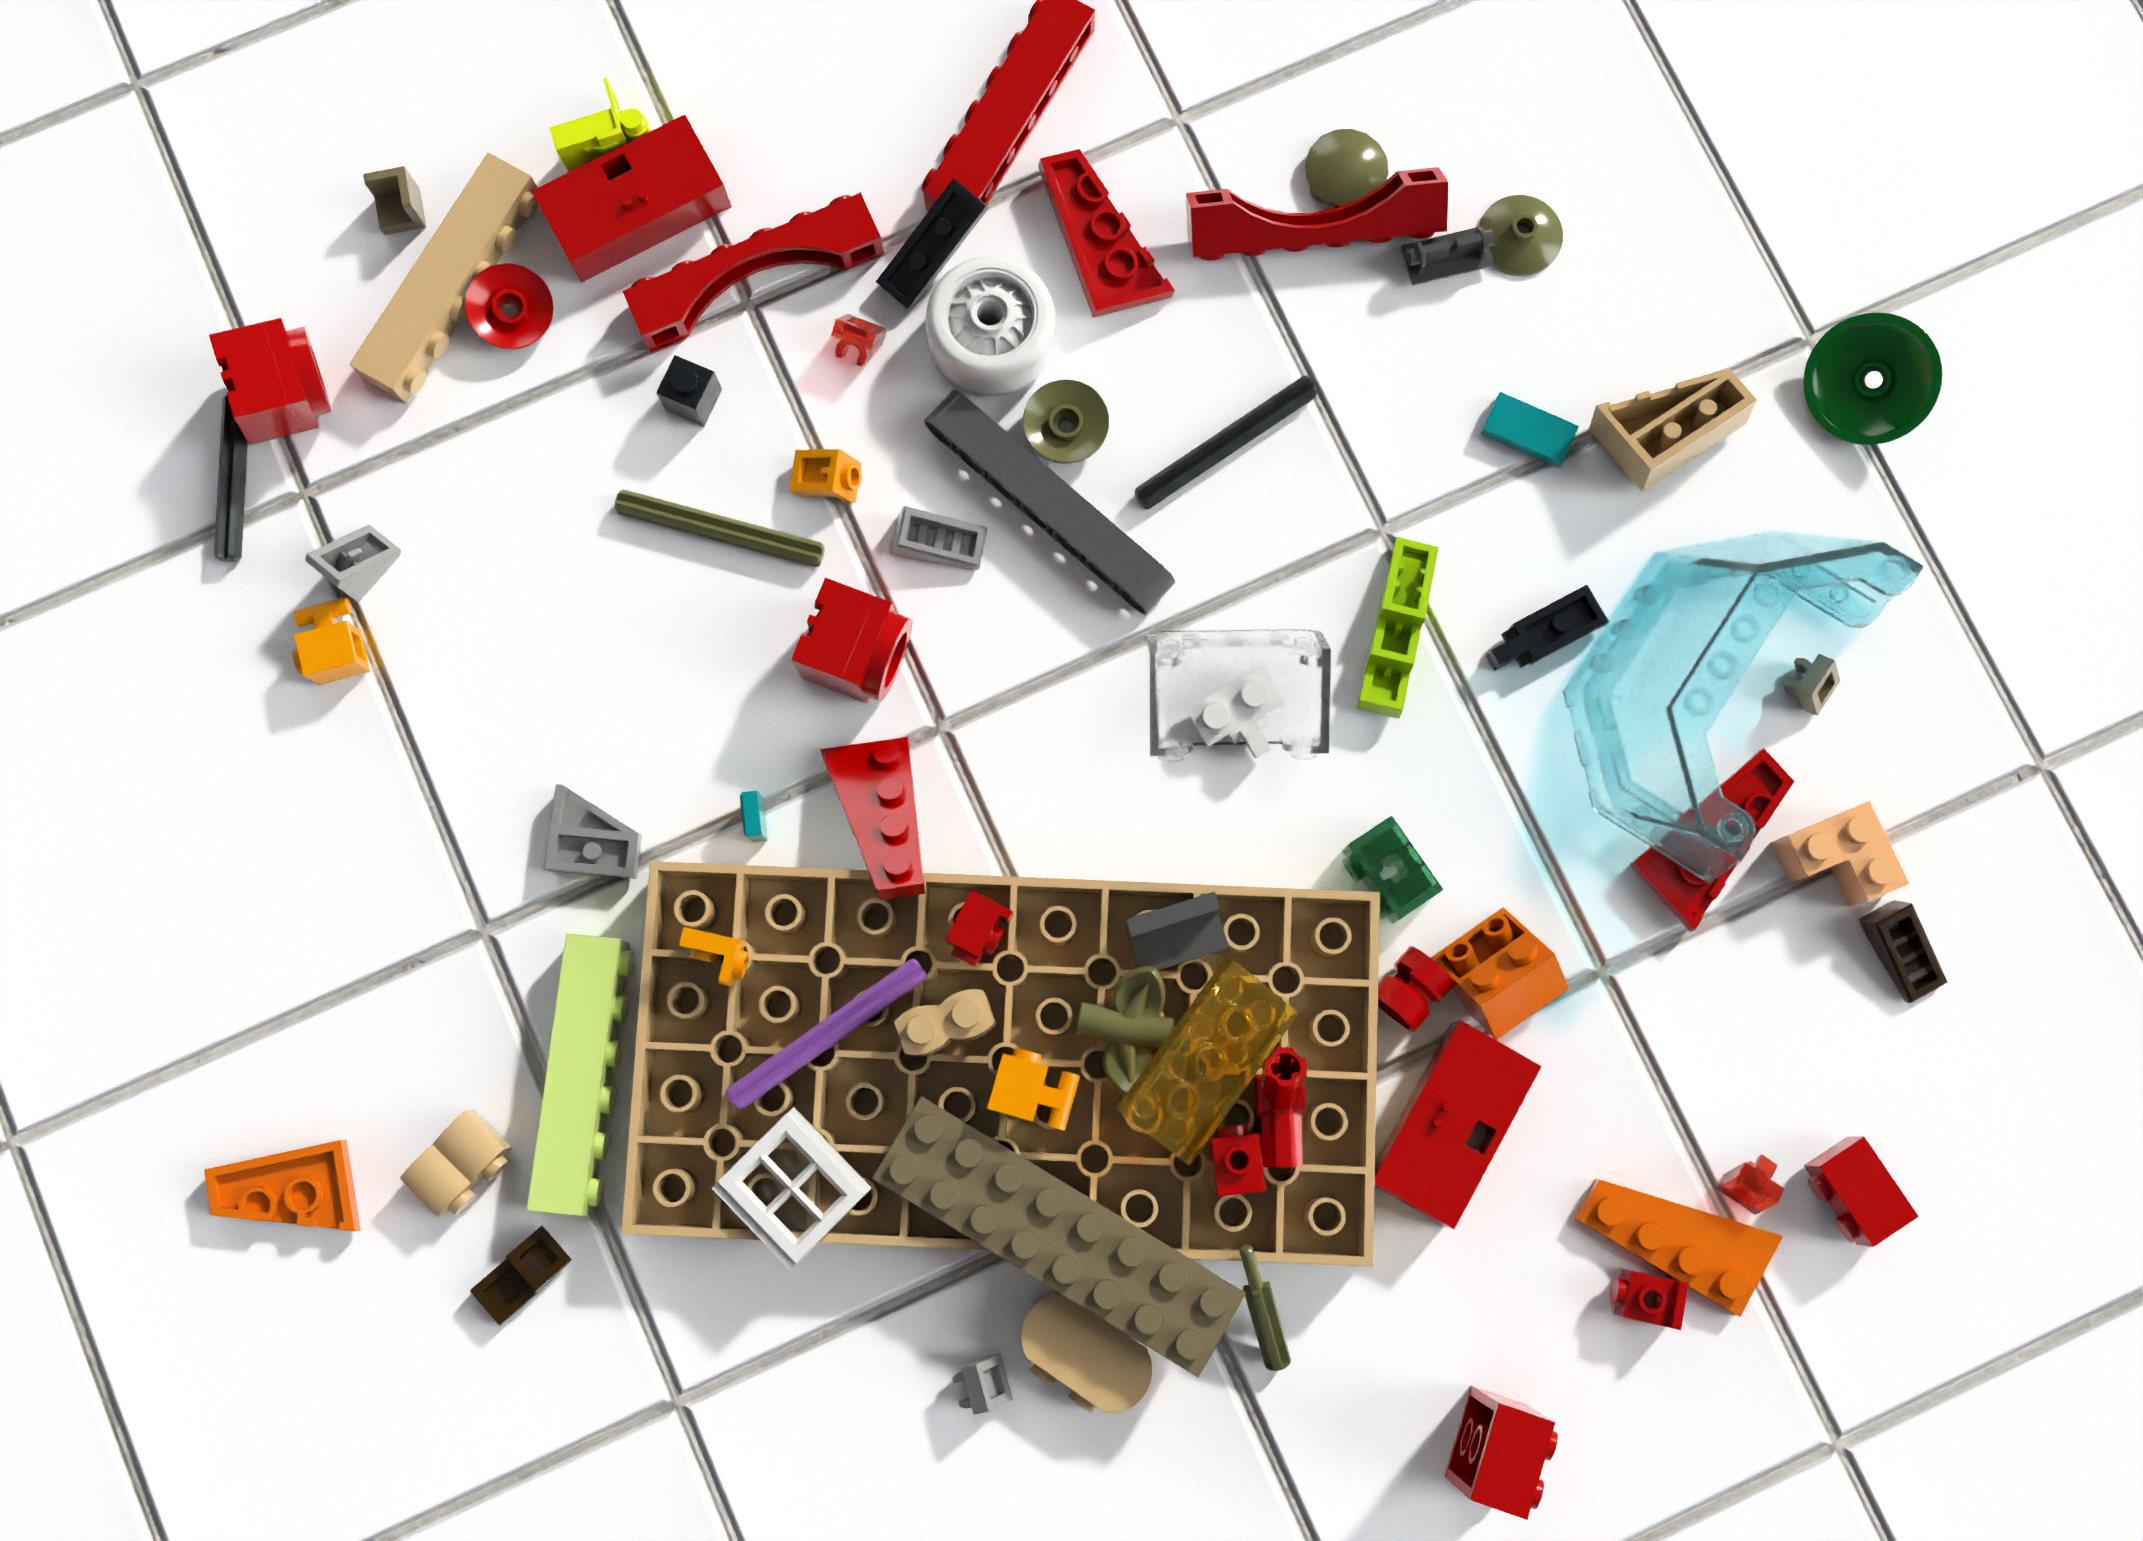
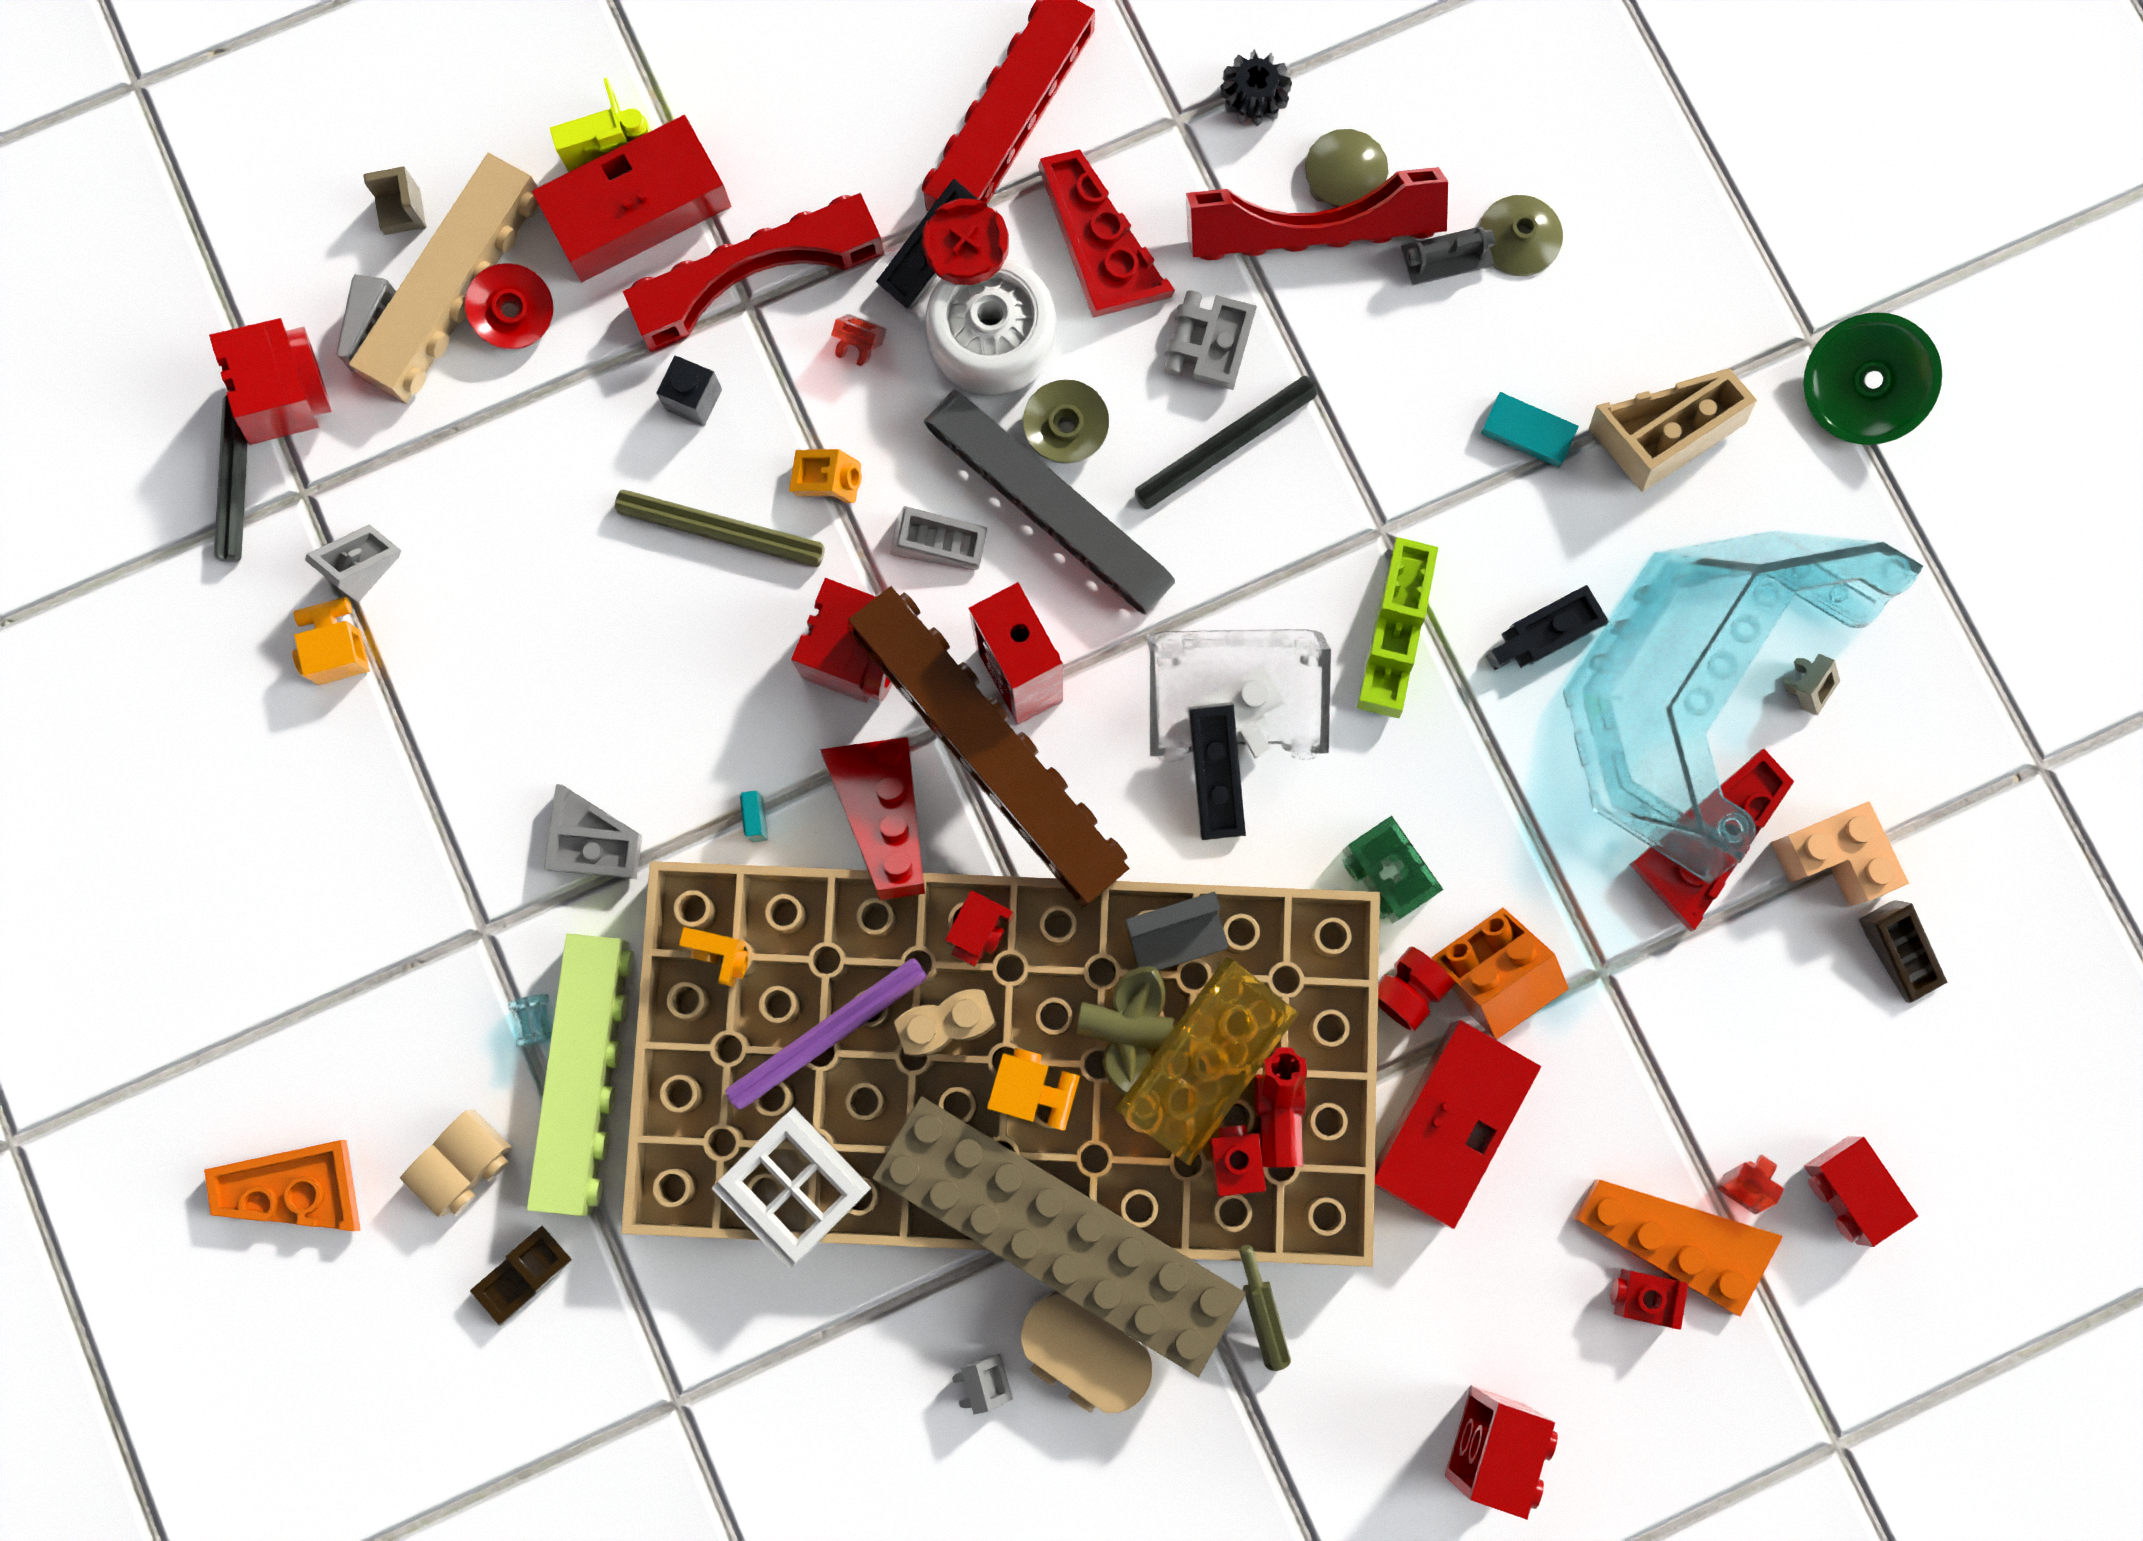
(364, 306): none -> light grey slope
(531, 1020): none -> clear light blue bush
(965, 241): none -> red tile
(987, 746): none -> reddish brown brick
(1017, 653): none -> red brick
(1216, 771): none -> black tile
(1223, 342): none -> light grey plate
(1257, 74): none -> black gear

